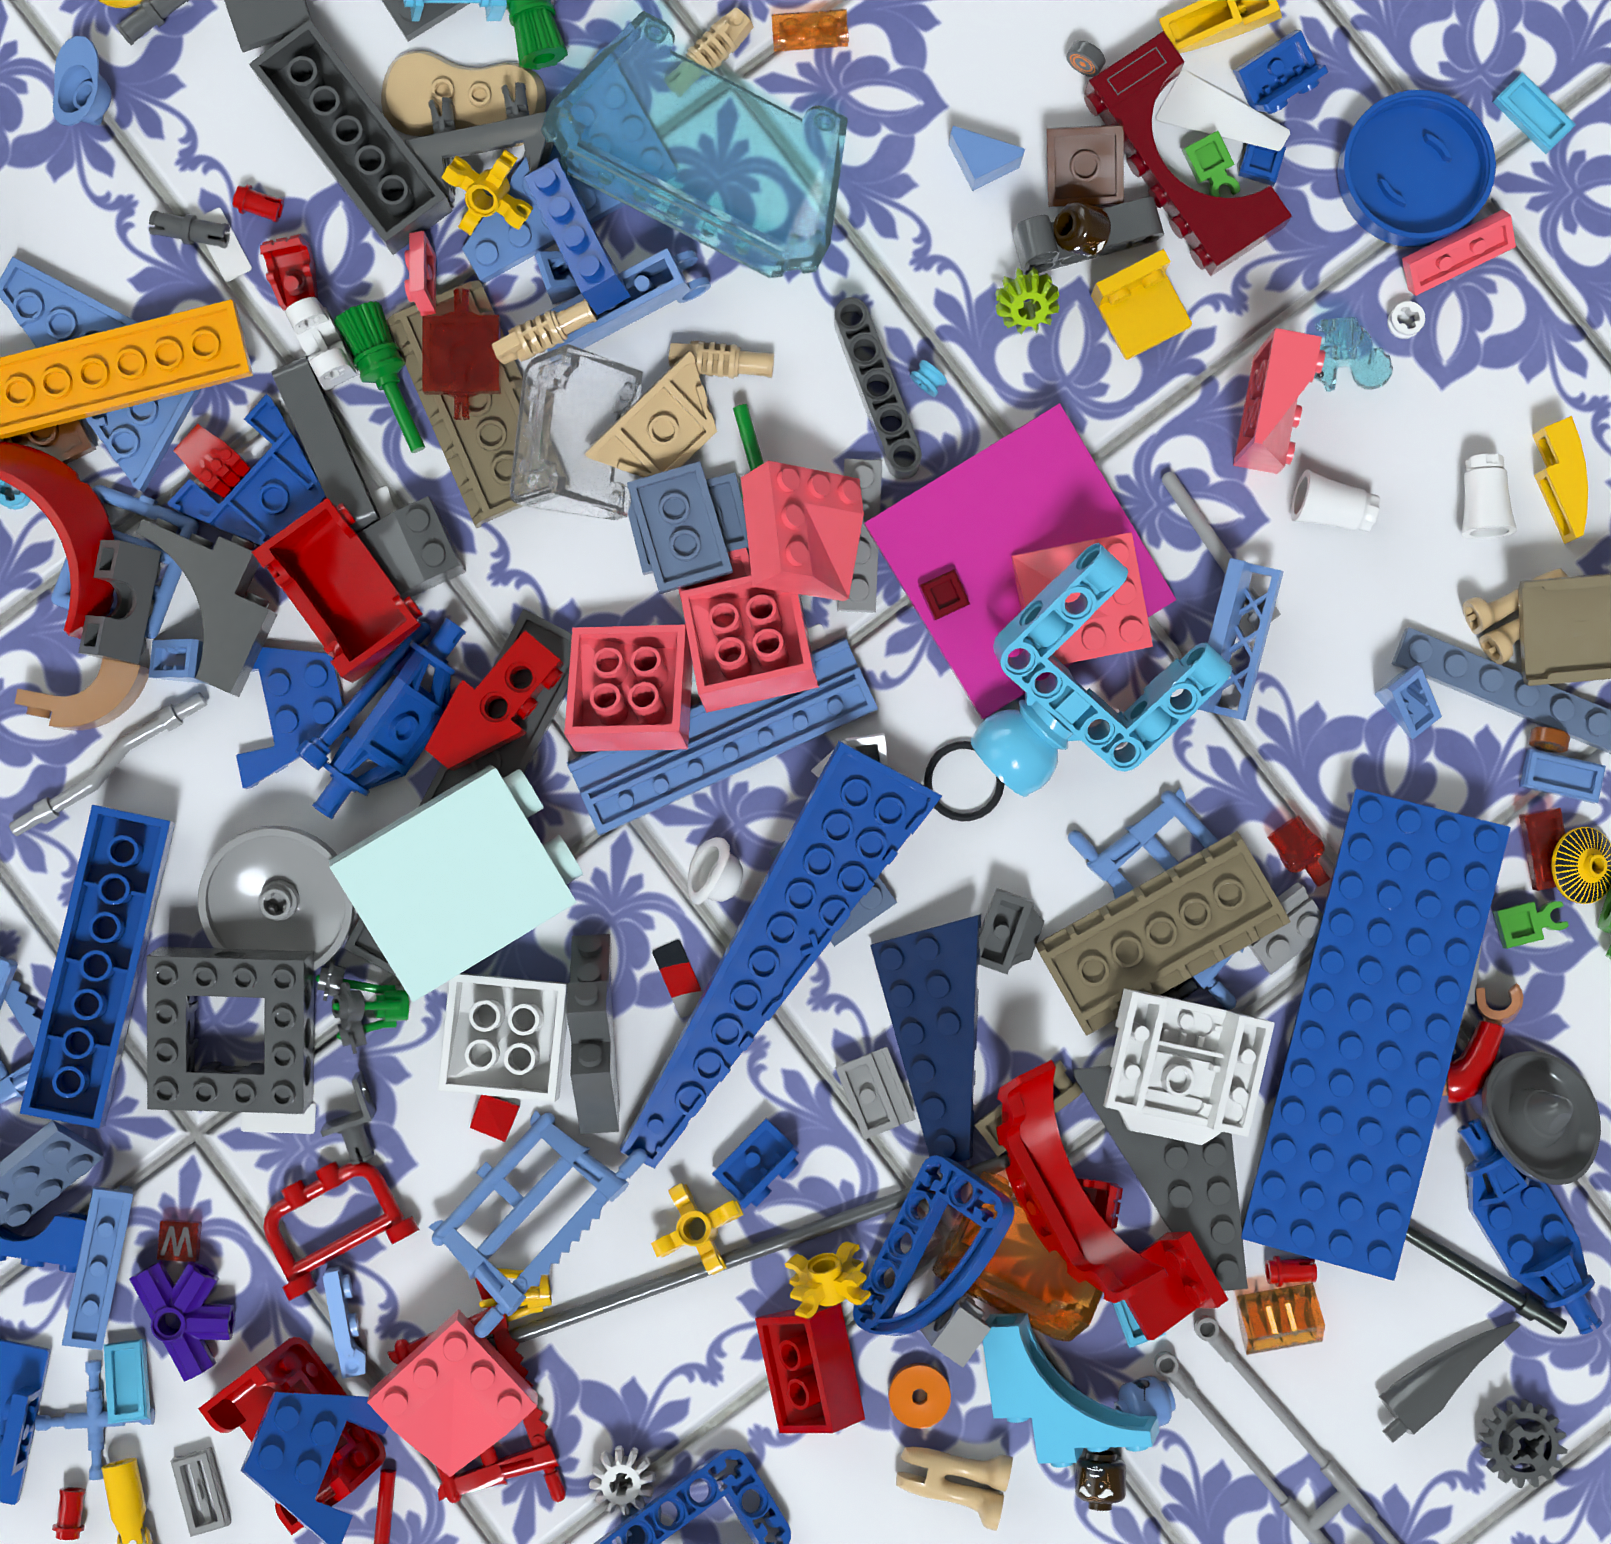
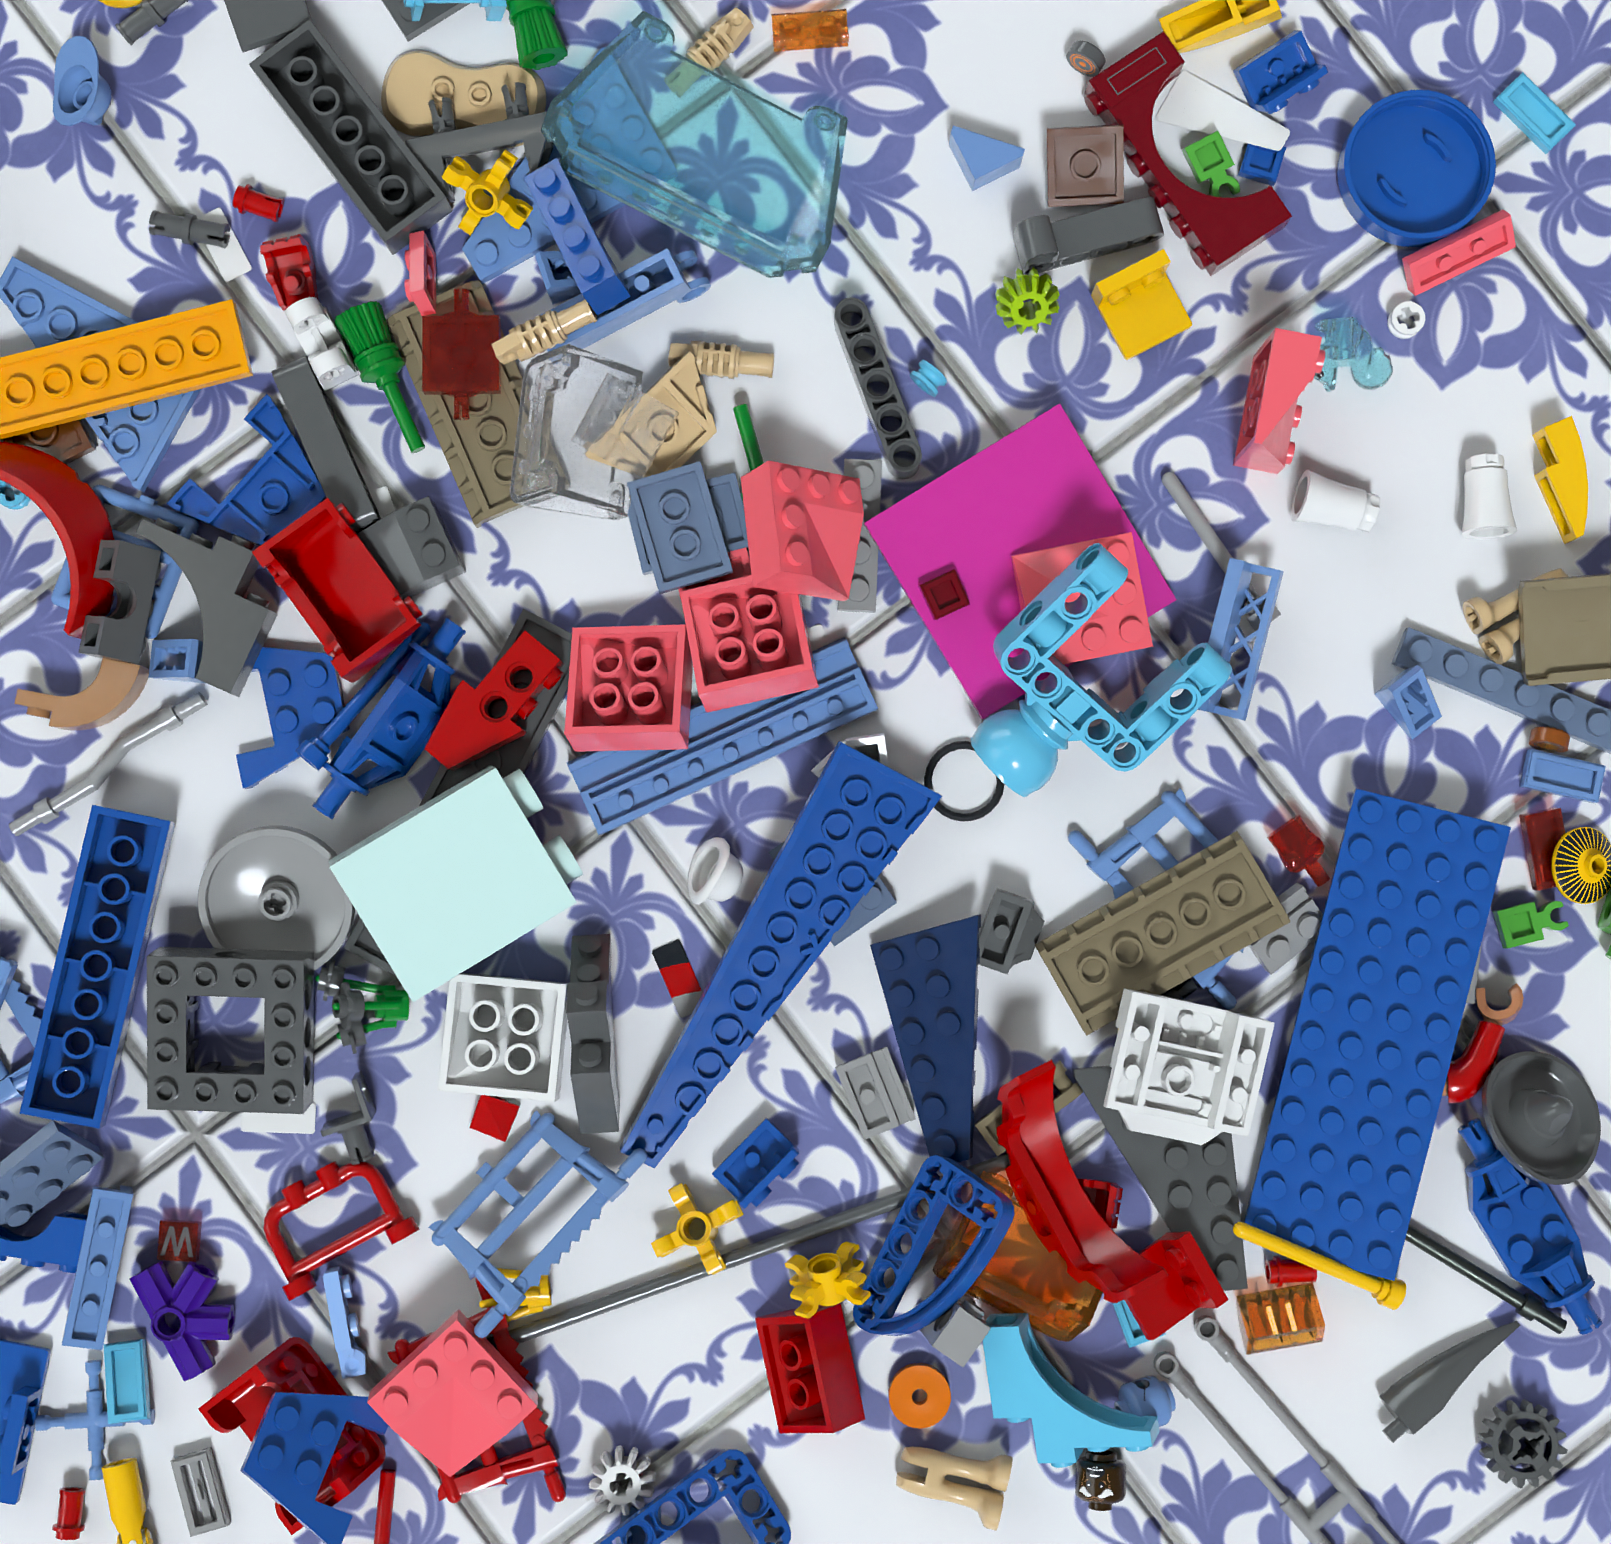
(212, 461): red hand -> none
(625, 426): none -> clear slope
(1082, 229): dark brown head -> none
(1385, 1291): none -> yellow piece

